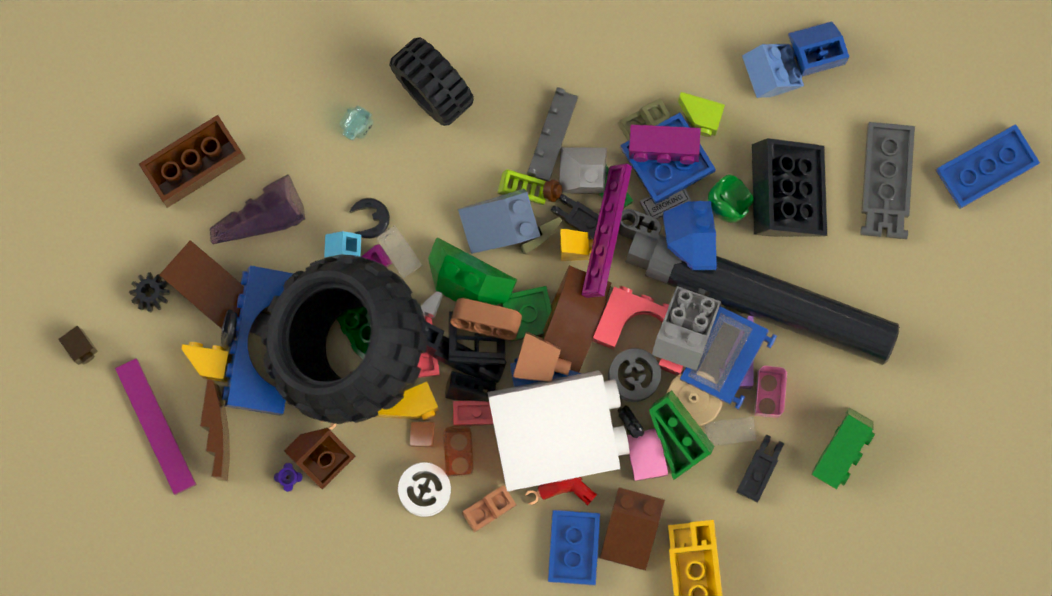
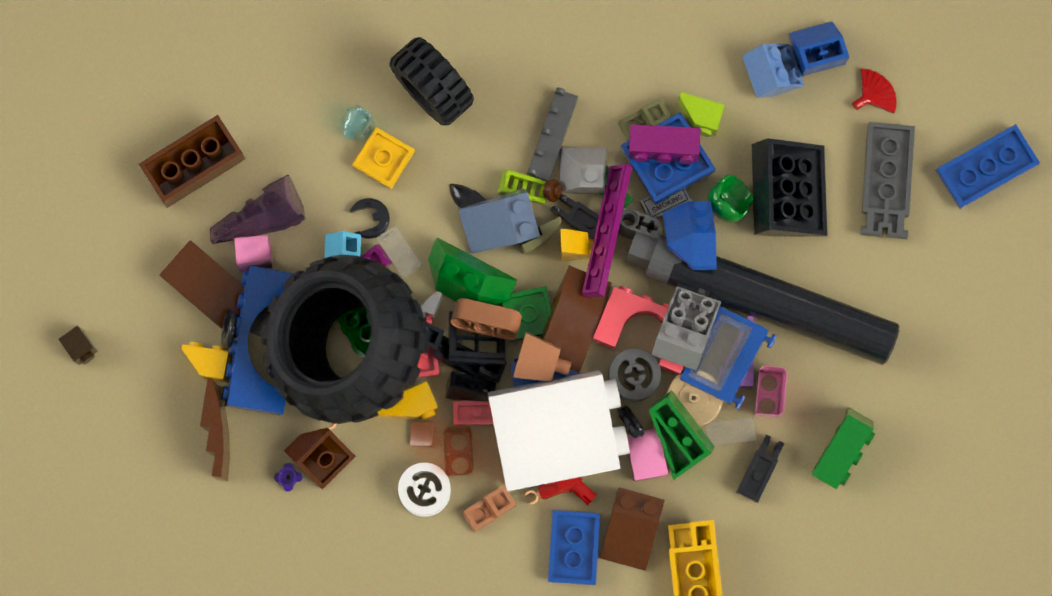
(143, 286): black gear -> none
(155, 426): magenta tile -> none
(254, 252): none -> bright pink piece
(383, 158): none -> yellow plate
(464, 196): none -> black plate
(876, 92): none -> red hand

